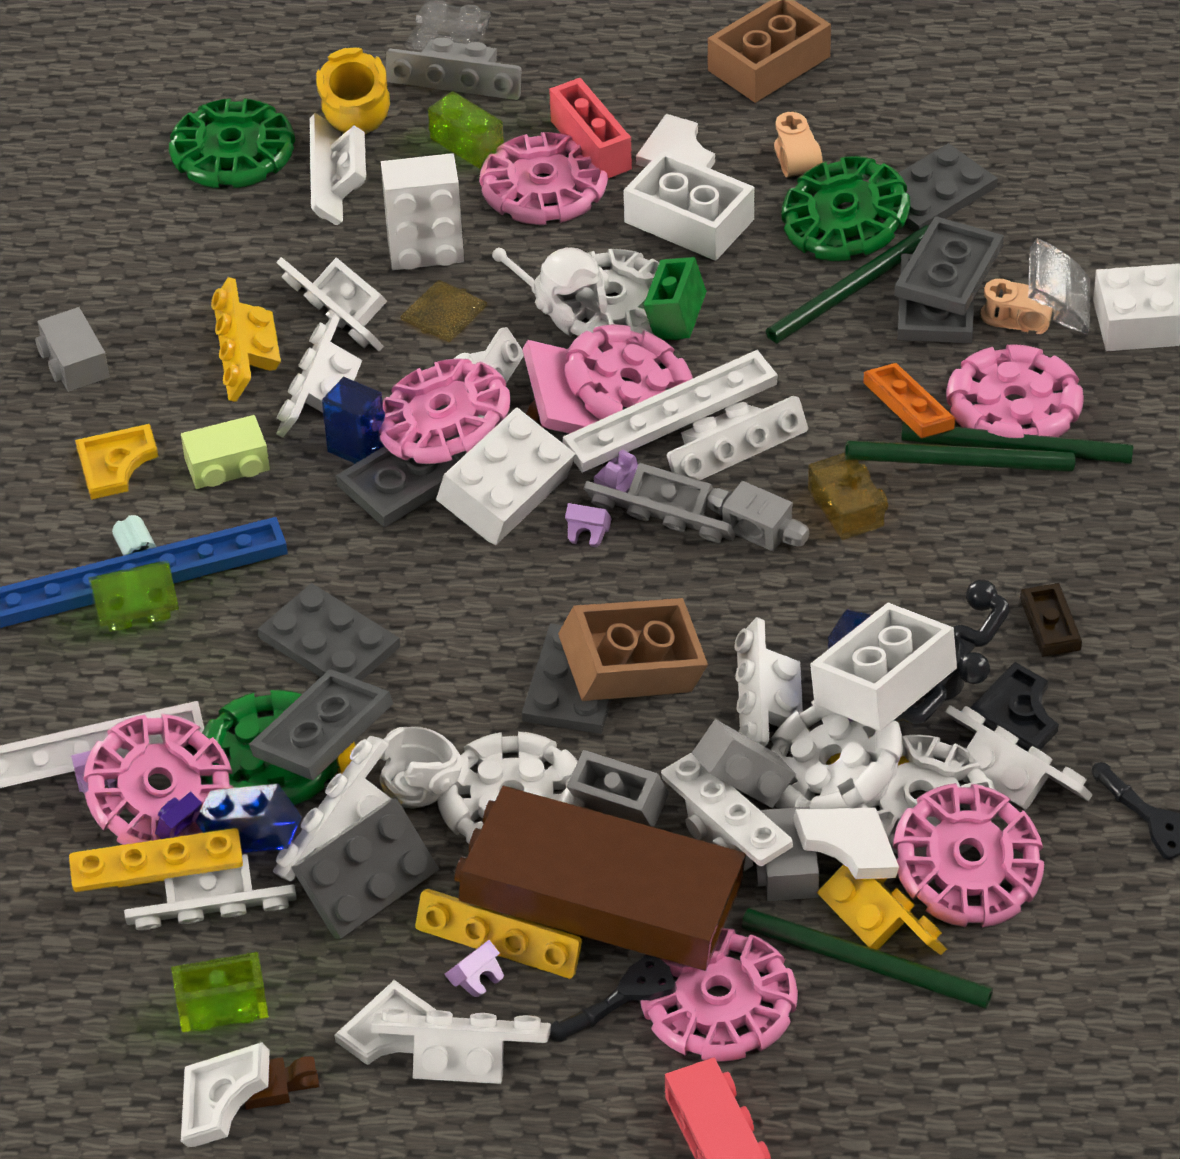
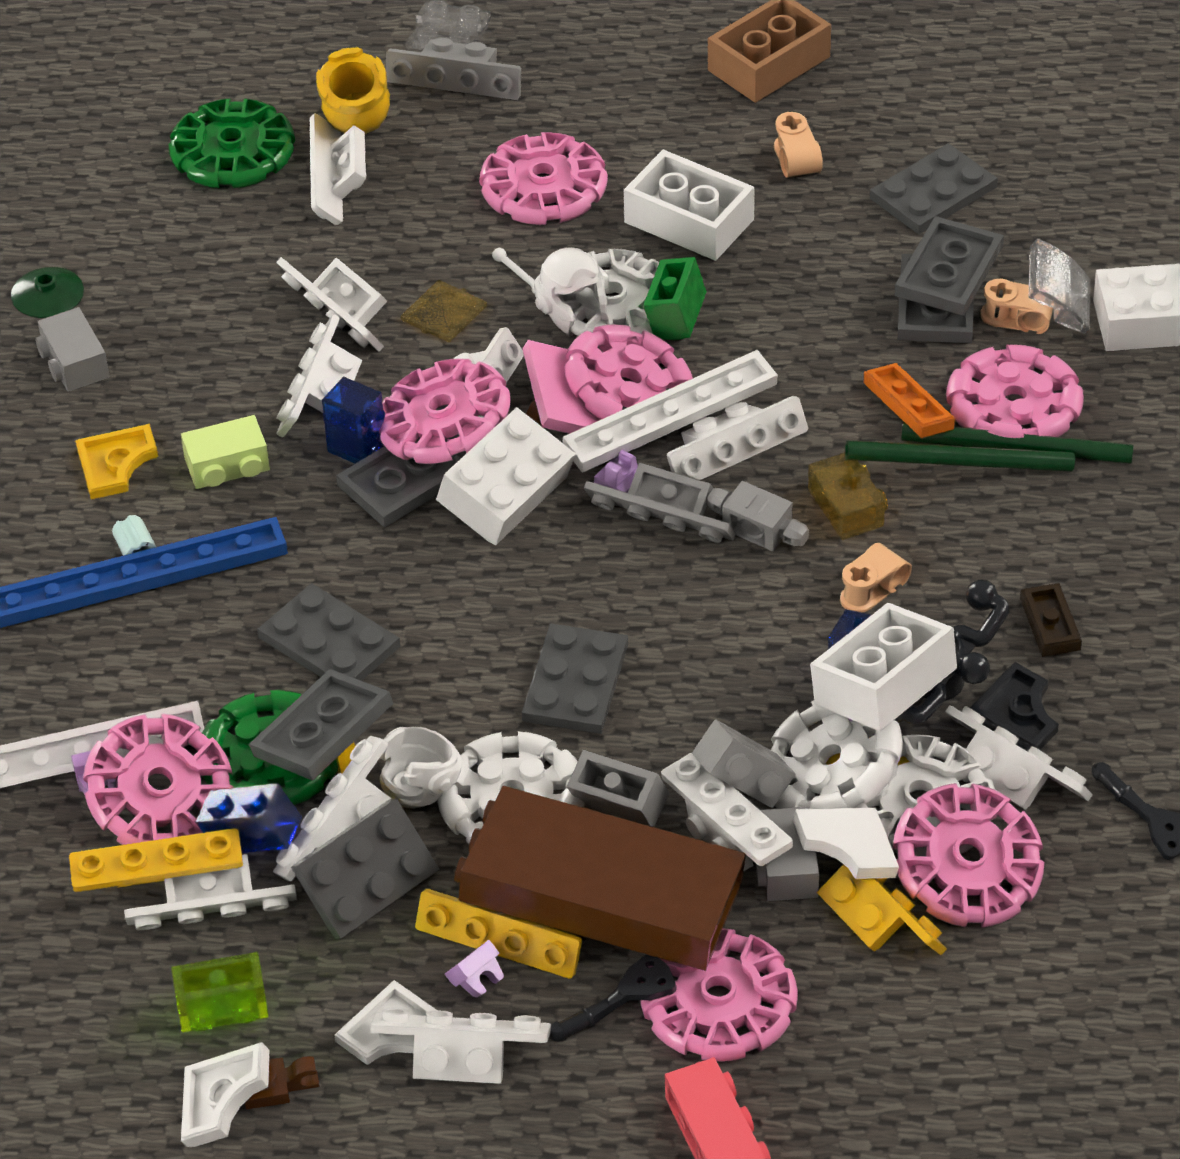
(47, 292): none -> dark green dish
(133, 595): clear neon green brick -> none
(177, 816): dark purple plate -> none
(245, 338): yellow bracket -> none
(422, 211): white brick -> none
(465, 128): clear neon green brick -> none
(589, 519): lavender tile -> none
(590, 124): coral brick -> none
(632, 649): medium nougat brick -> none
(677, 137): white tile -> none
(766, 684): white bracket -> none
(839, 184): green plate -> none
(844, 288): dark green piece -> none
(867, 958): dark green piece -> none
(873, 578): none -> light nougat piece

